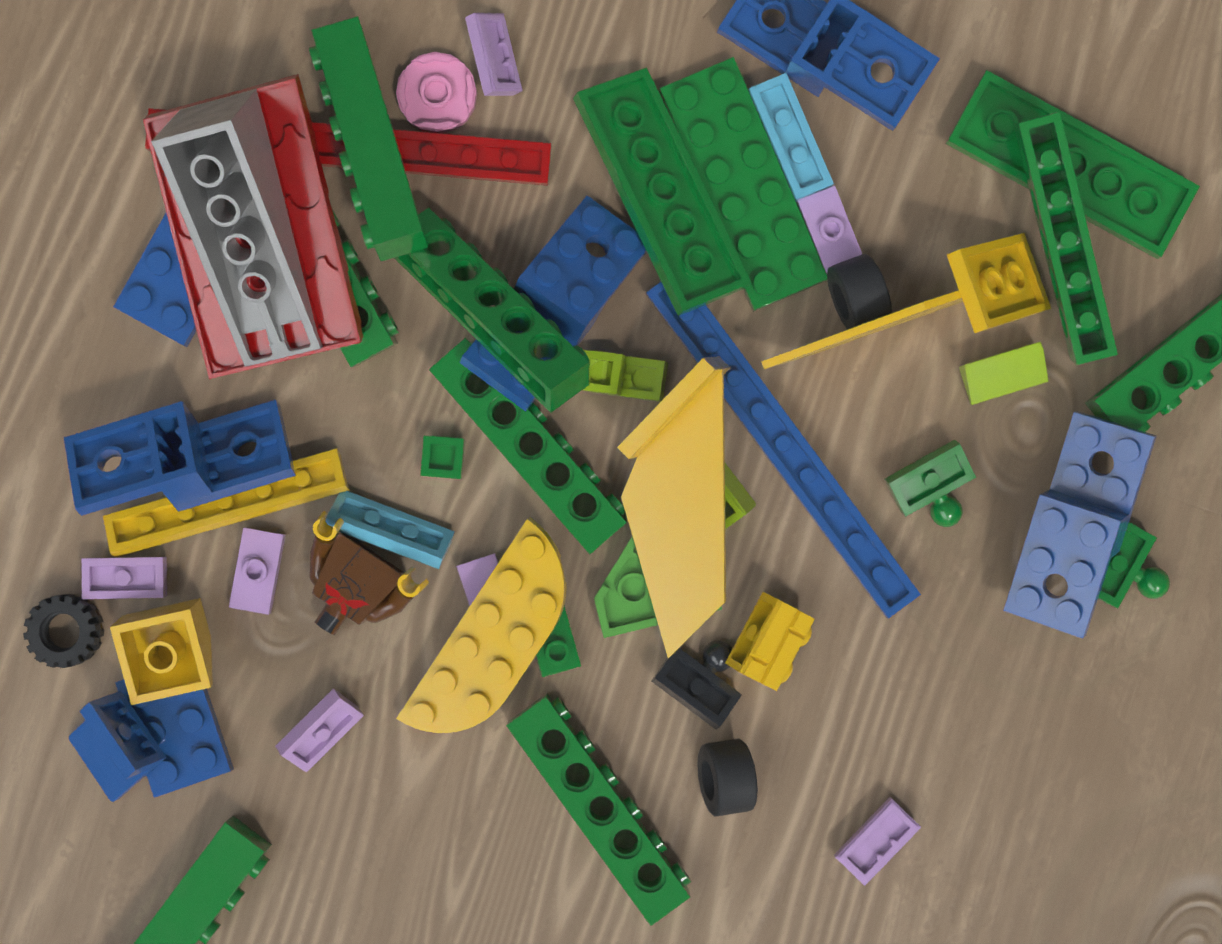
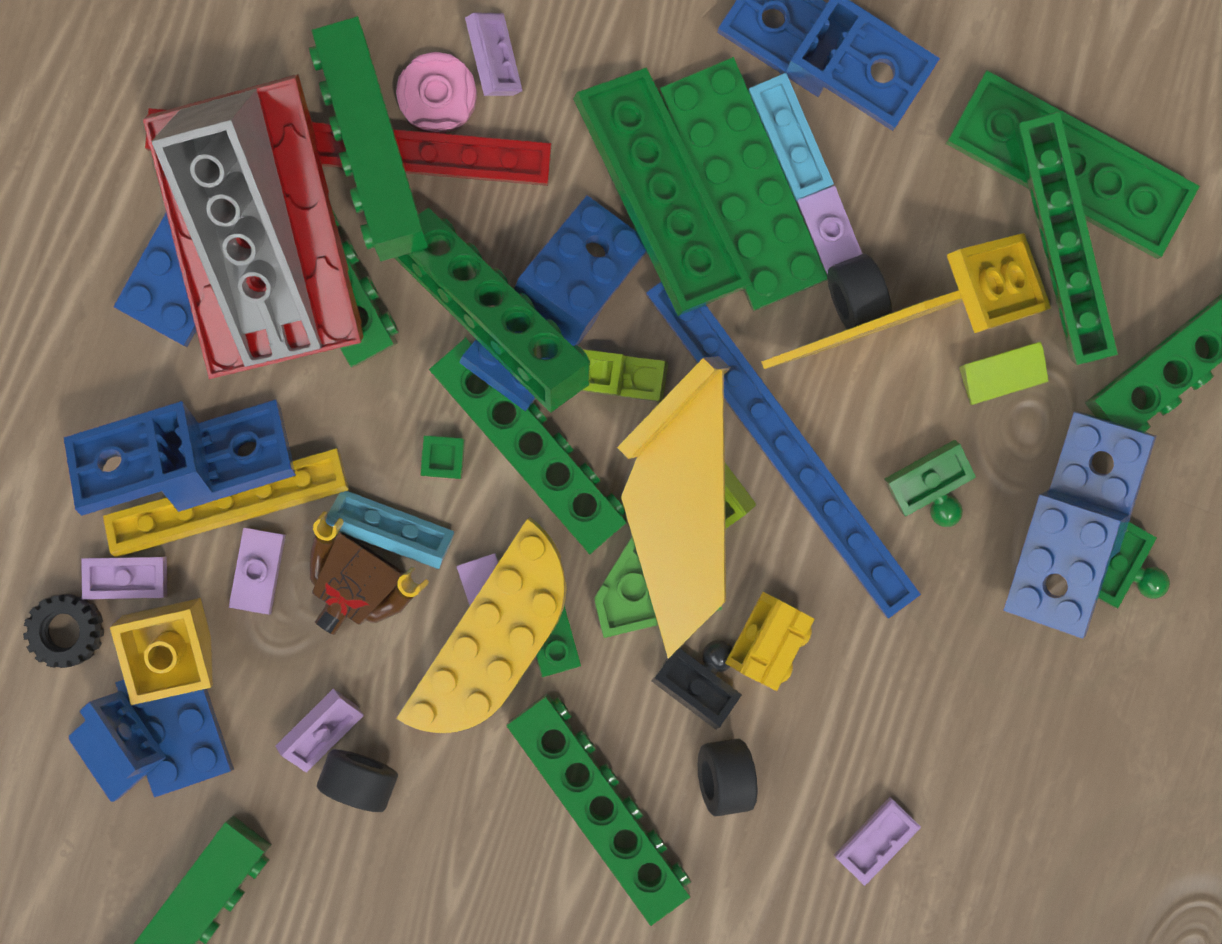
(357, 780): none -> black tyre

